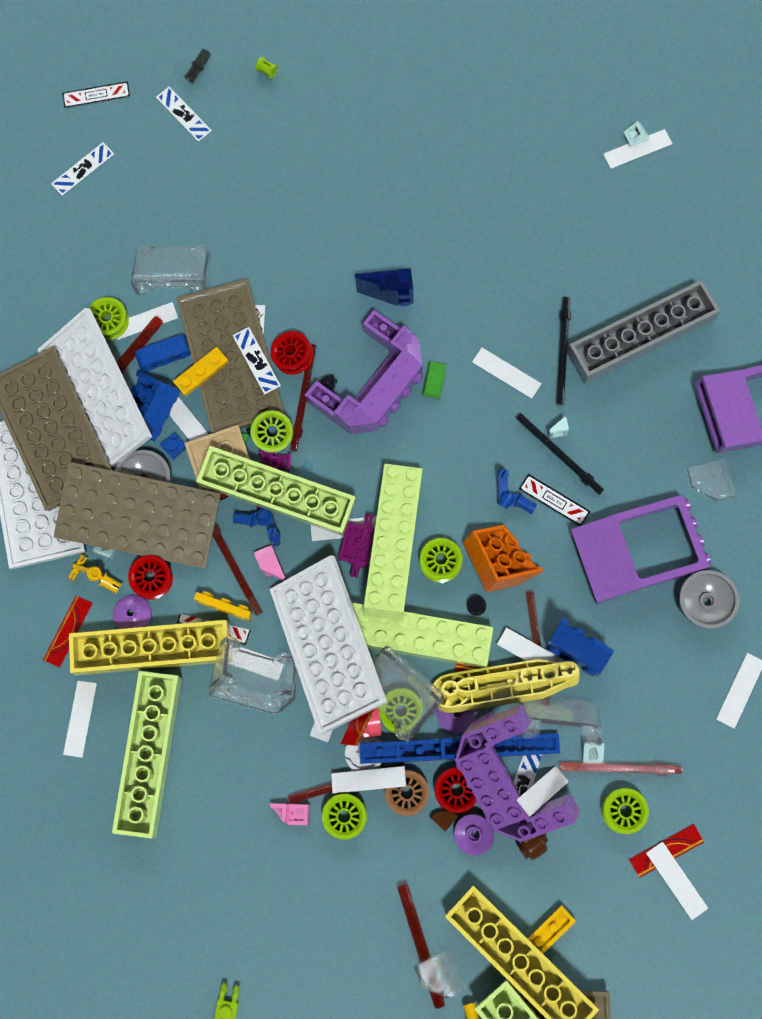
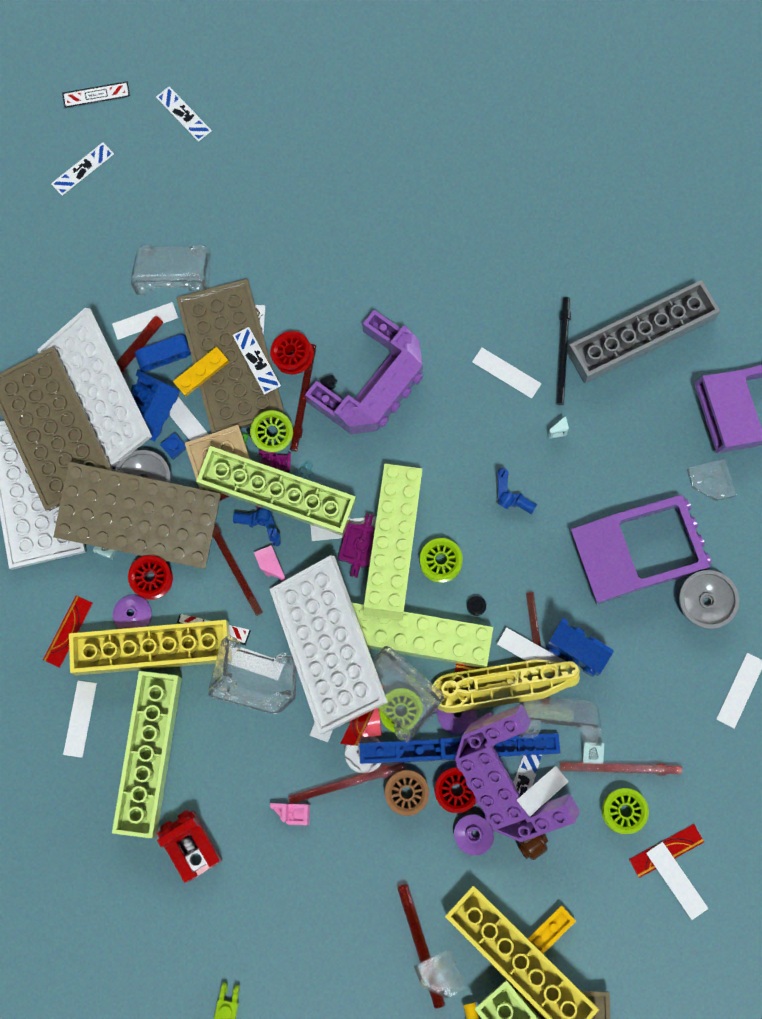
(94, 574): yellow pin -> none
(116, 312): lime wheel -> none
(174, 833): none -> red brick
(197, 65): clear smoke axle -> none
(223, 605): yellow plate -> none
(266, 67): lime bush -> none
(327, 821): lime wheel -> none
(368, 779): white sticker -> none
(388, 286): clear blue slope -> none
(434, 379): bright green tile -> none
(444, 819): reddish brown tile -> none
(499, 558): orange wedge -> none
(554, 500): sticker -> none
(586, 478): black bar -> none
(627, 153): white sticker -> none
(636, 134): light aqua slope -> none

